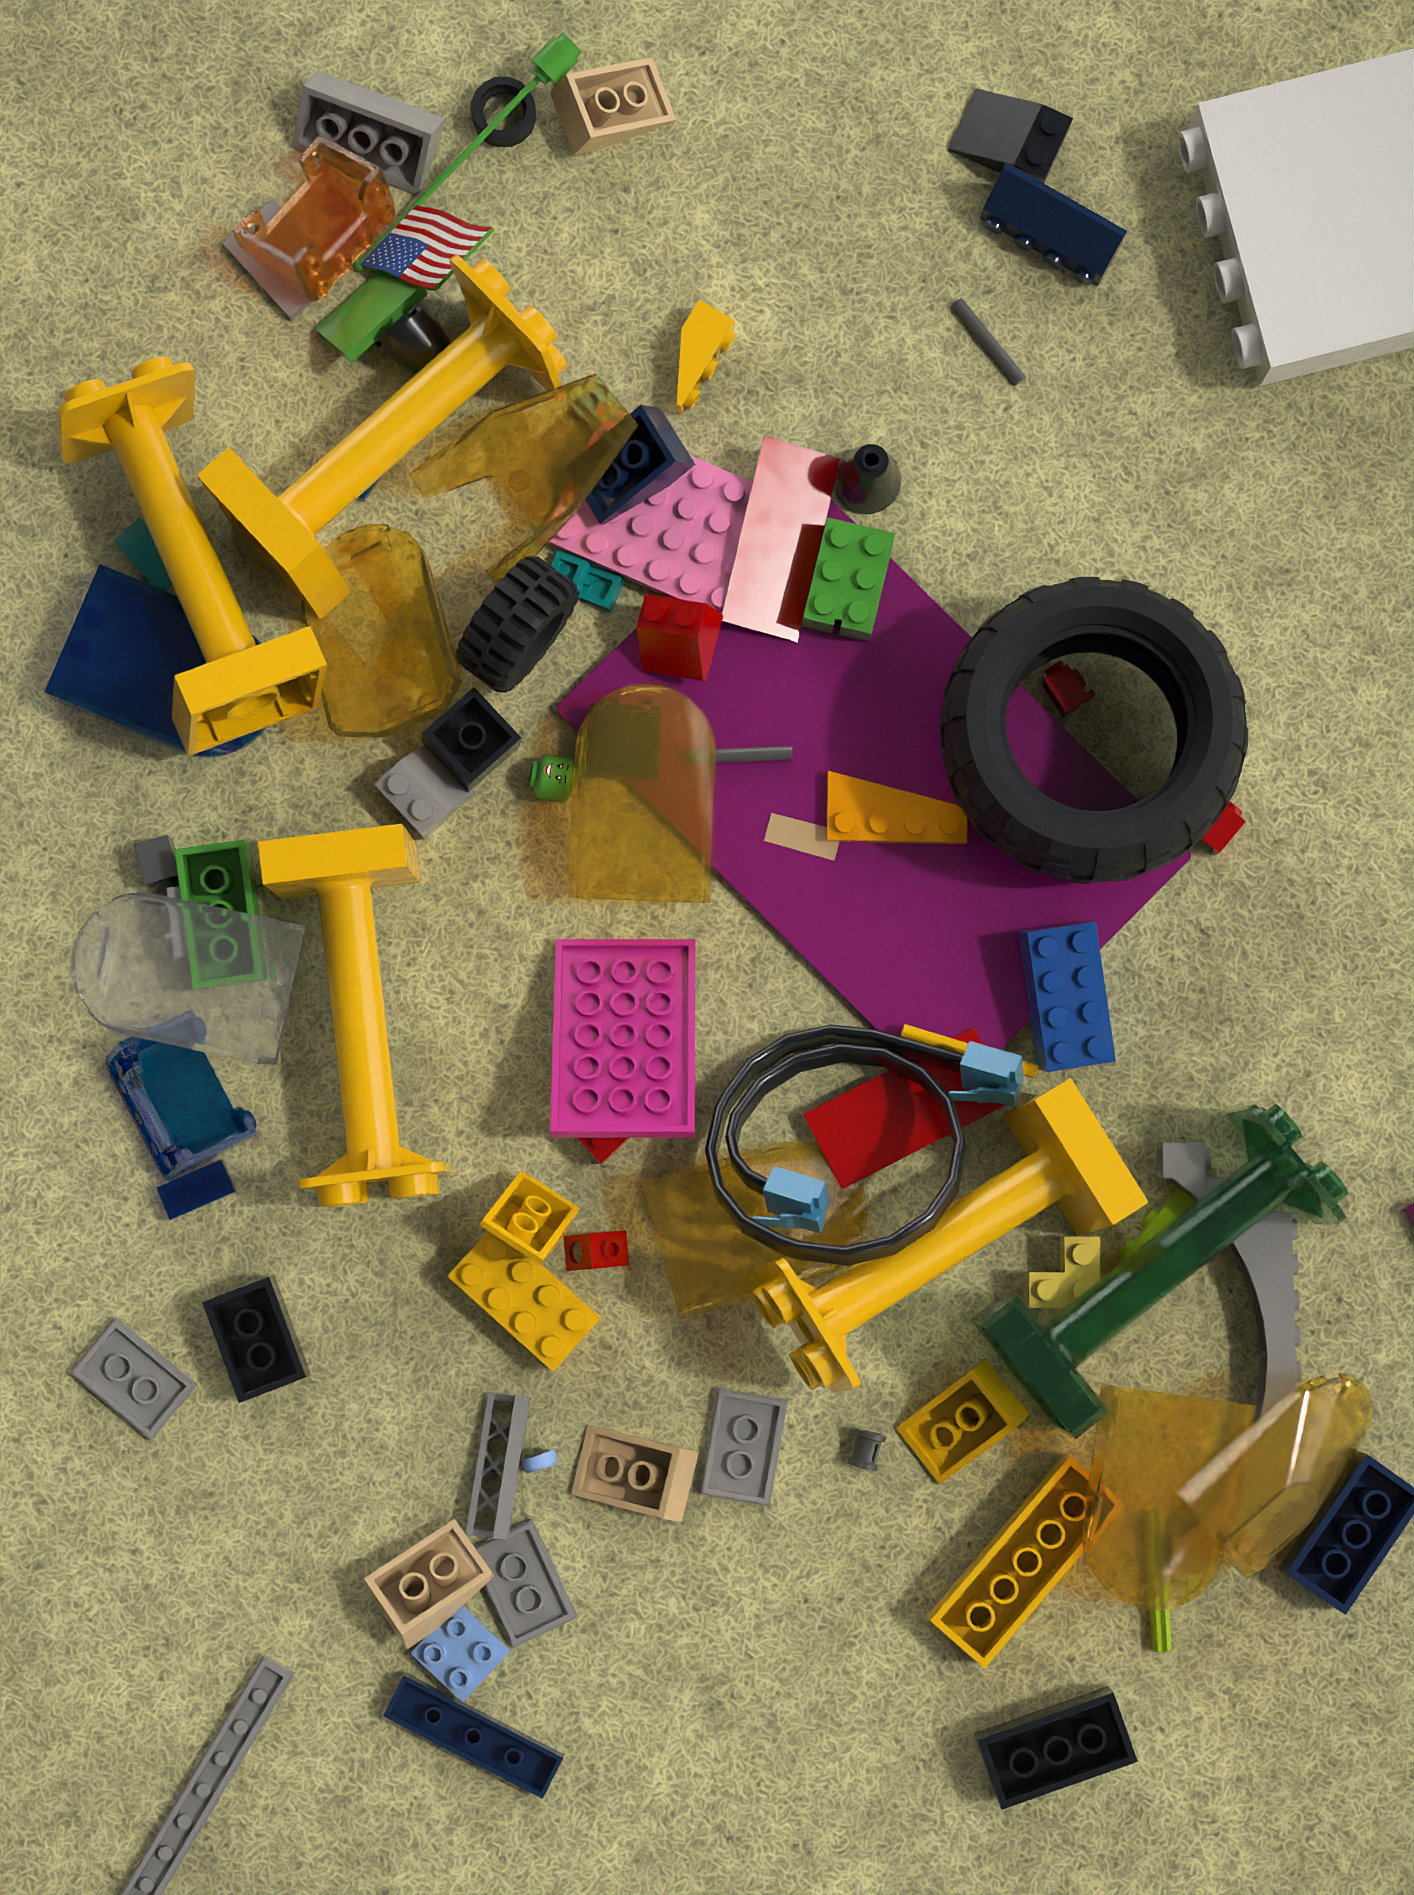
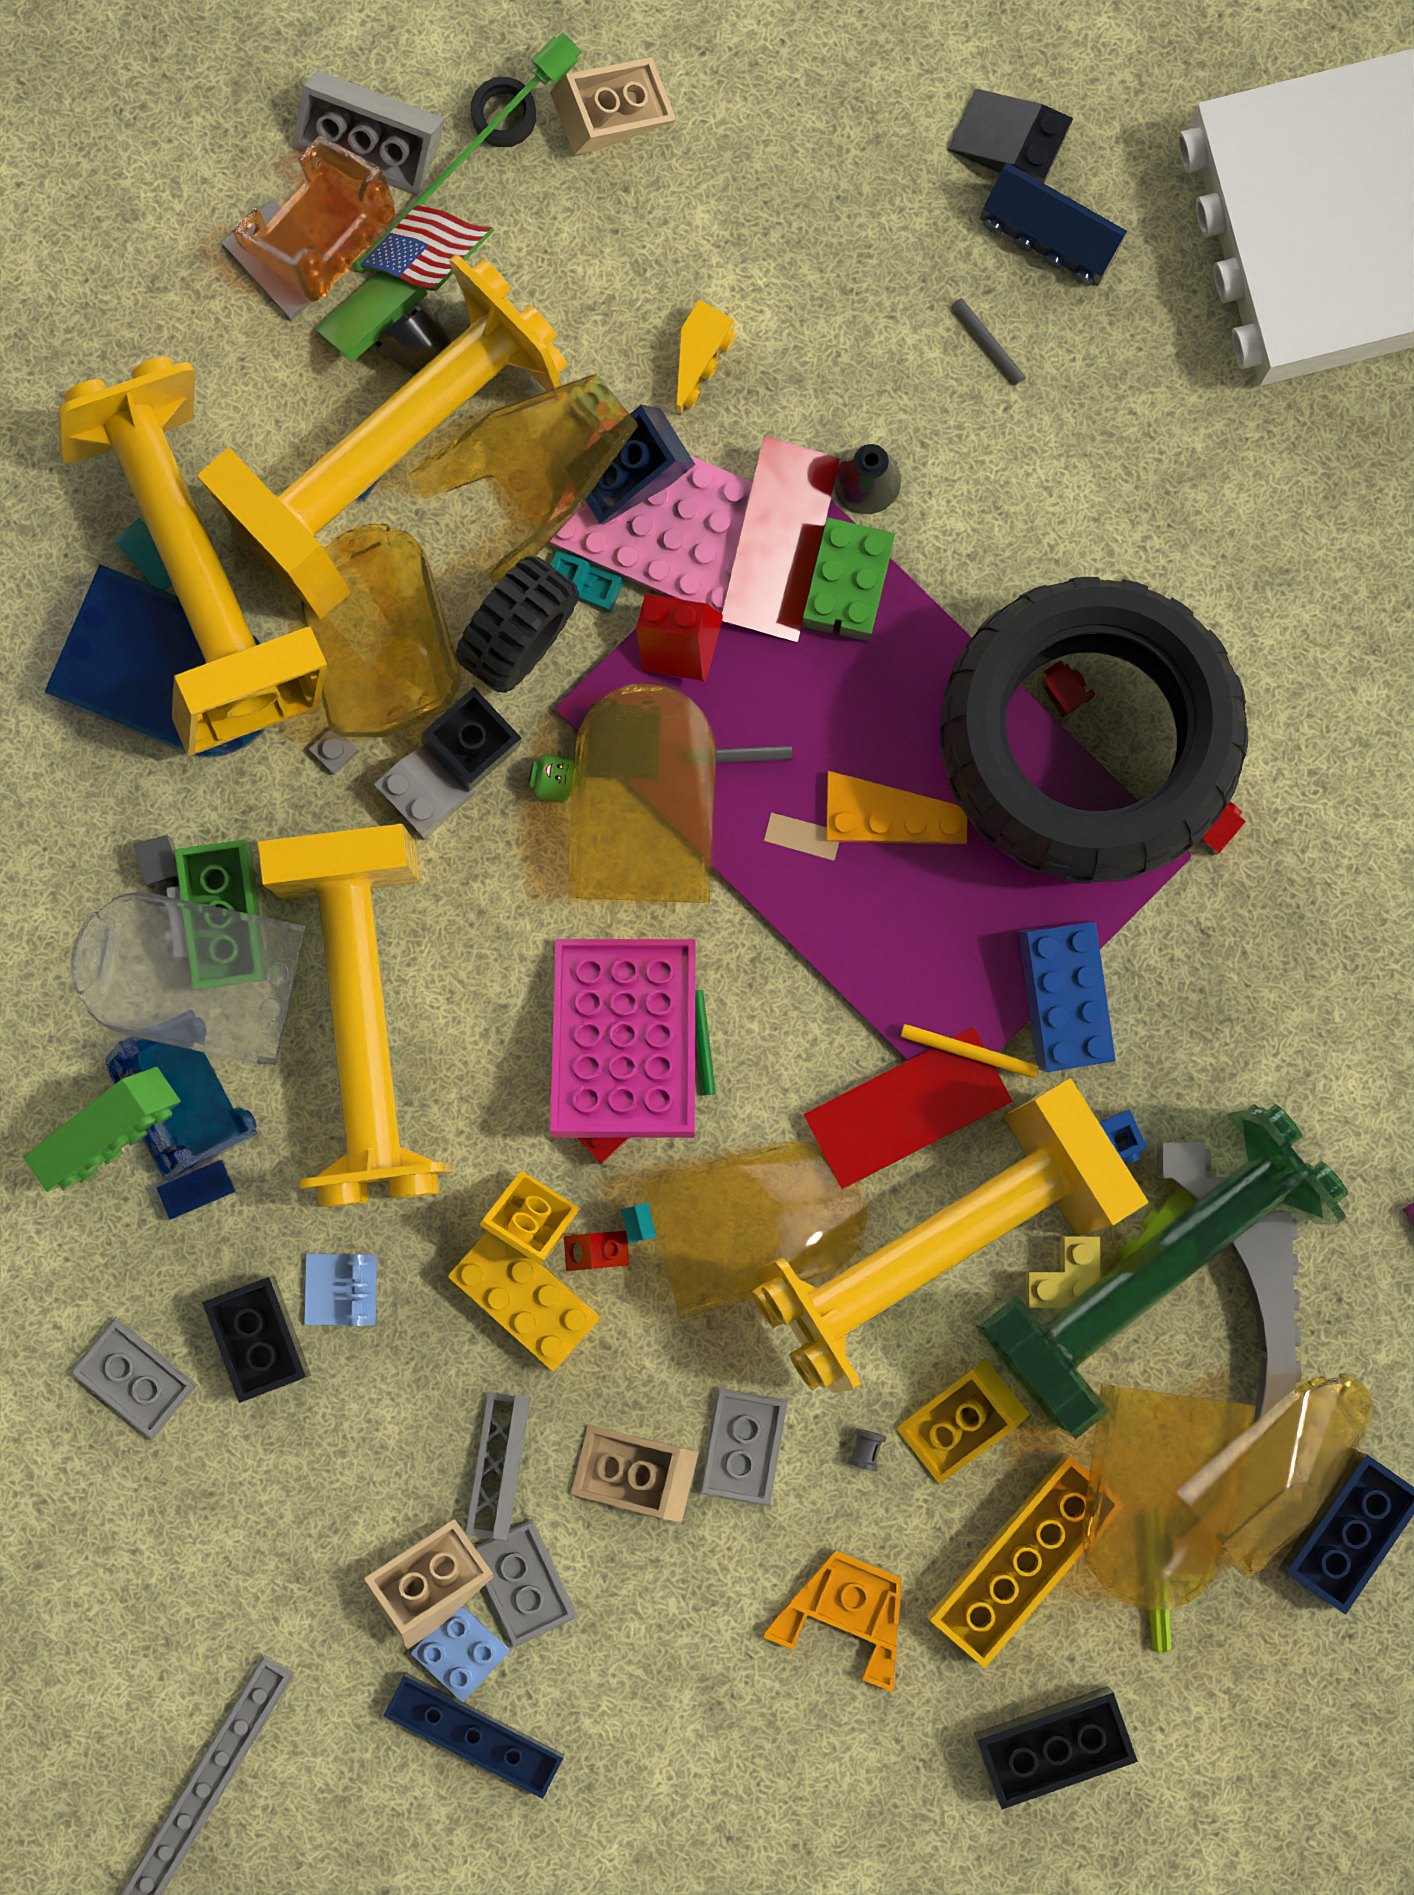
(102, 1130): none -> bright green brick
(333, 751): none -> light grey plate
(340, 1289): none -> light blue hinge
(539, 1461): light blue tile -> none
(638, 1223): none -> teal slope
(703, 1046): none -> green bar
(804, 1200): black piece -> none
(854, 1599): none -> light orange wing
(1126, 1124): none -> blue brick

